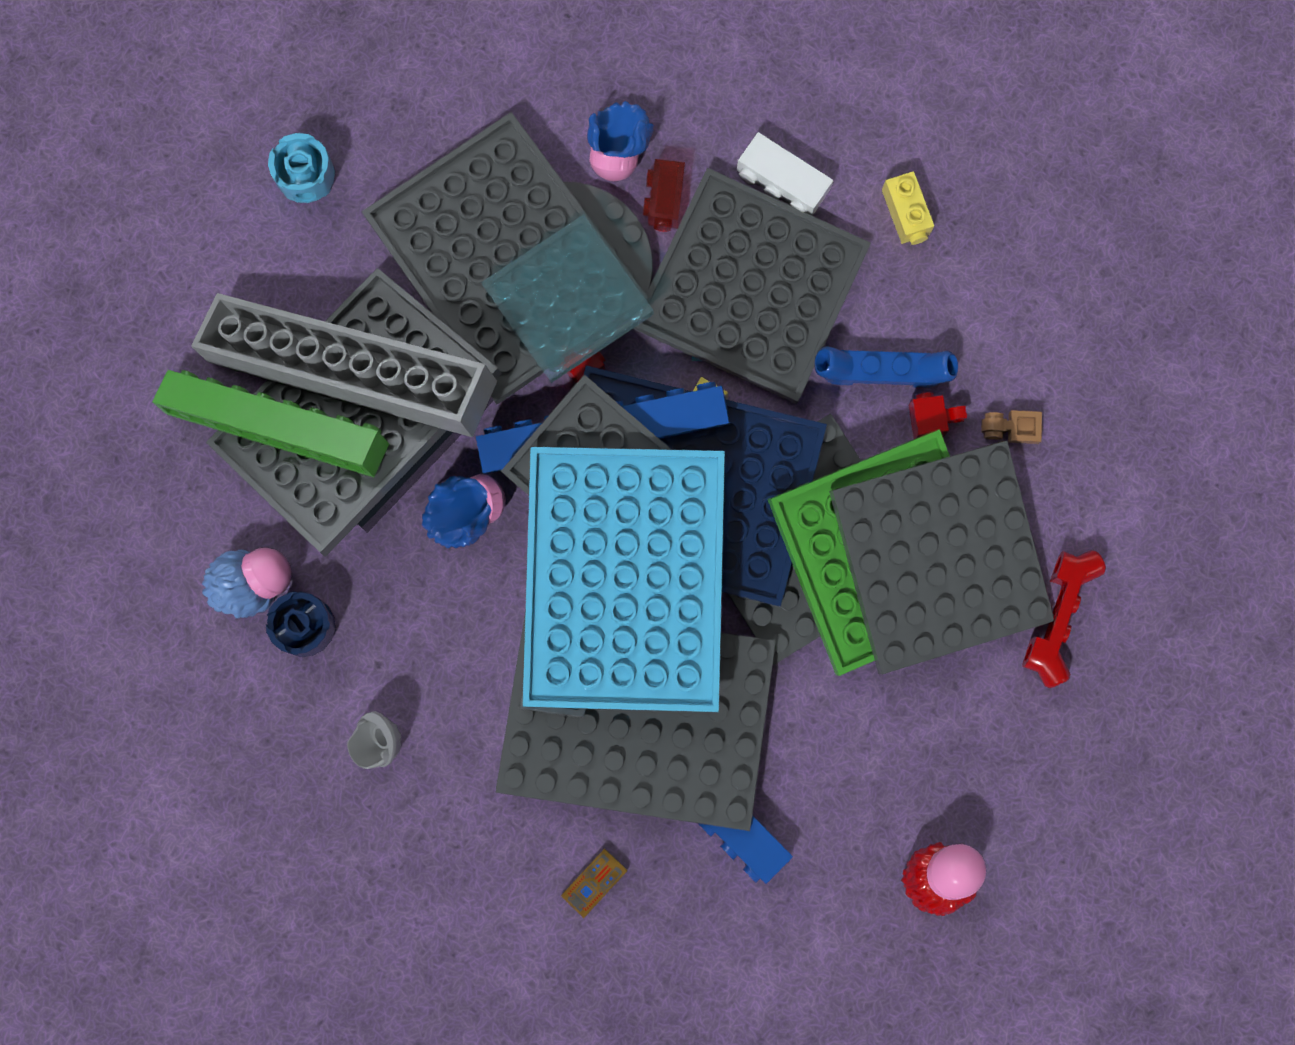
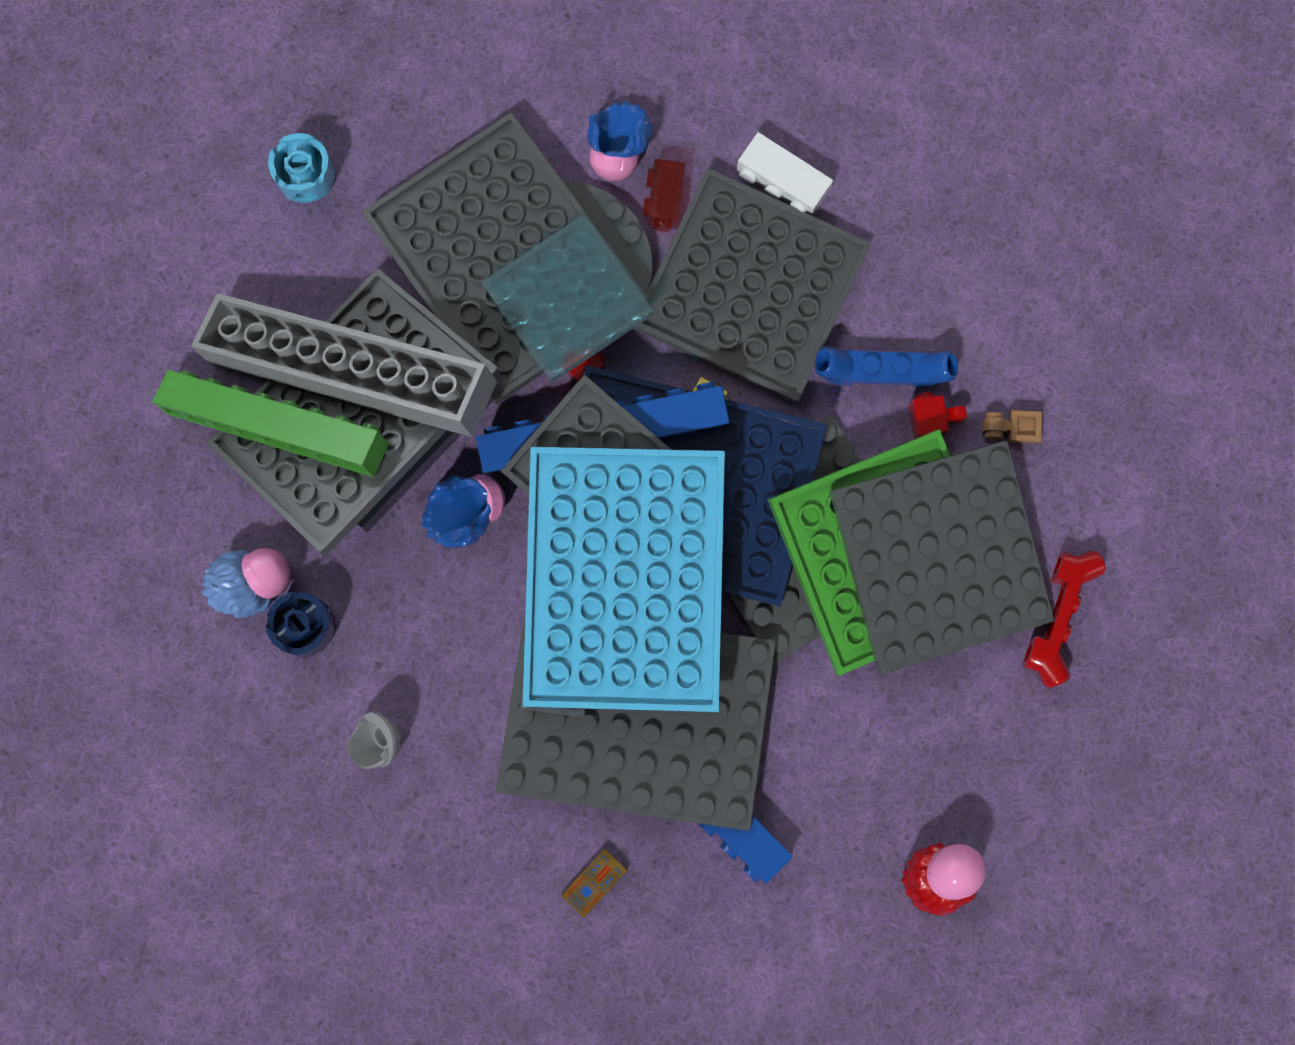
(908, 208): light yellow brick -> none

